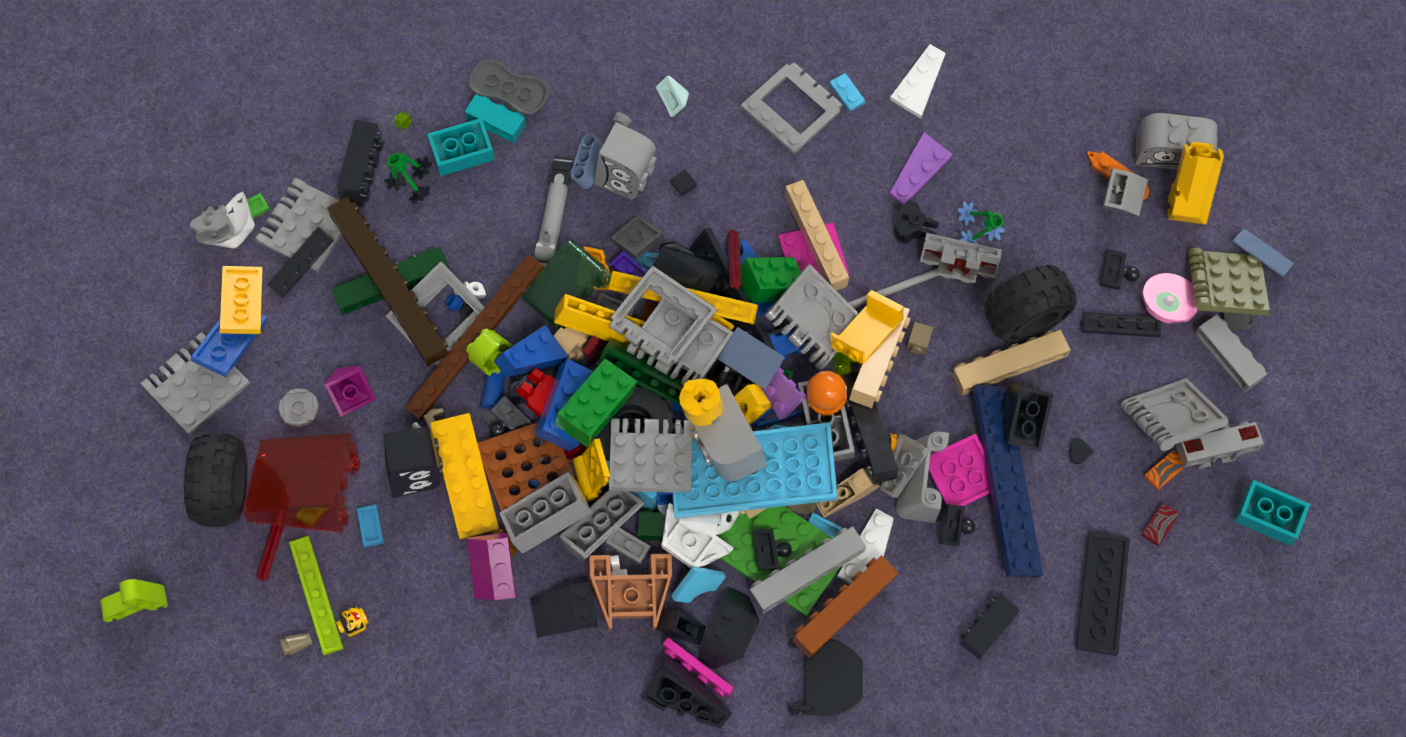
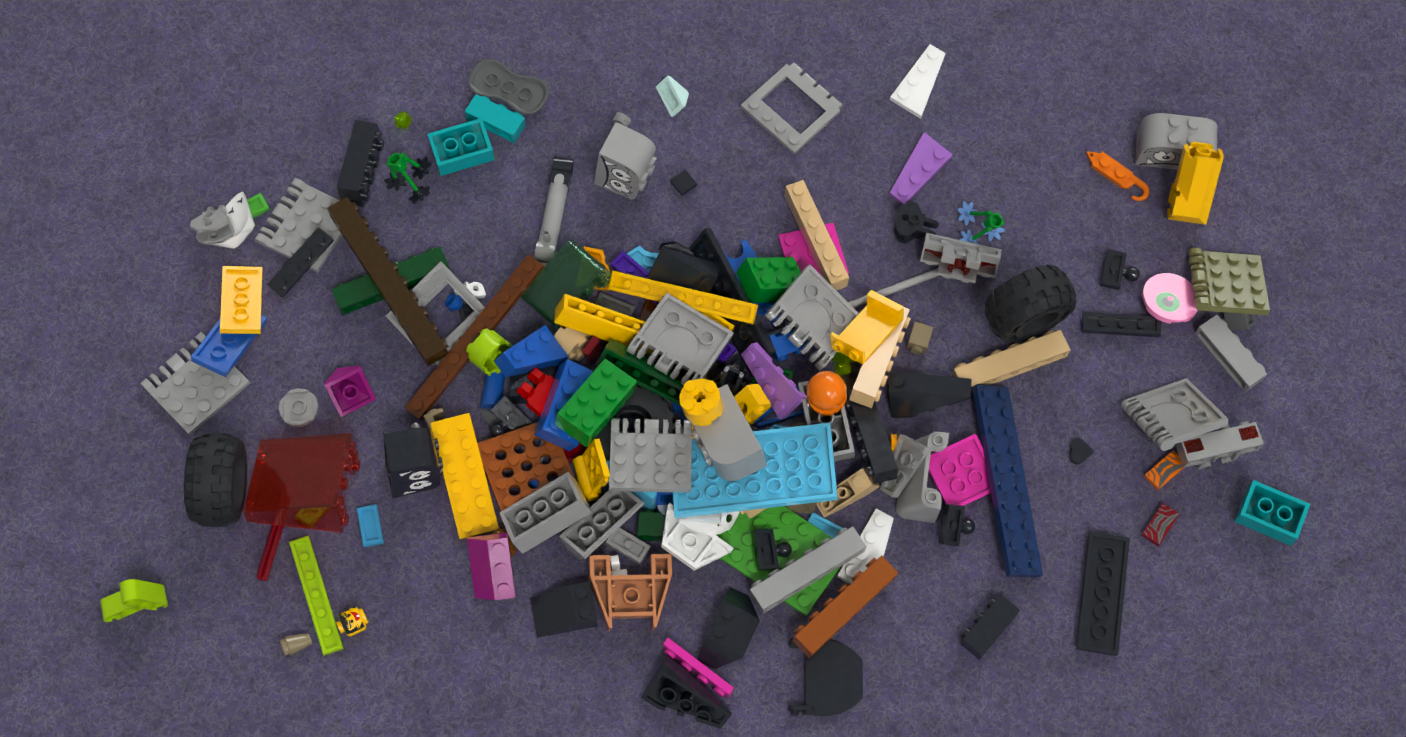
(586, 161): sand blue beam -> none
(637, 237): dark grey plate -> none
(677, 296): light grey hinge -> none
(680, 627): black slope -> none
(697, 582): medium azure tile -> none
(734, 259): dark red axle -> none
(751, 358): sand blue window -> none
(847, 92): medium azure plate -> none
(920, 393): none -> black wedge
(1026, 416): black slope -> none
(1124, 192): light grey slope -> none
(1263, 252): sand blue piece -> none

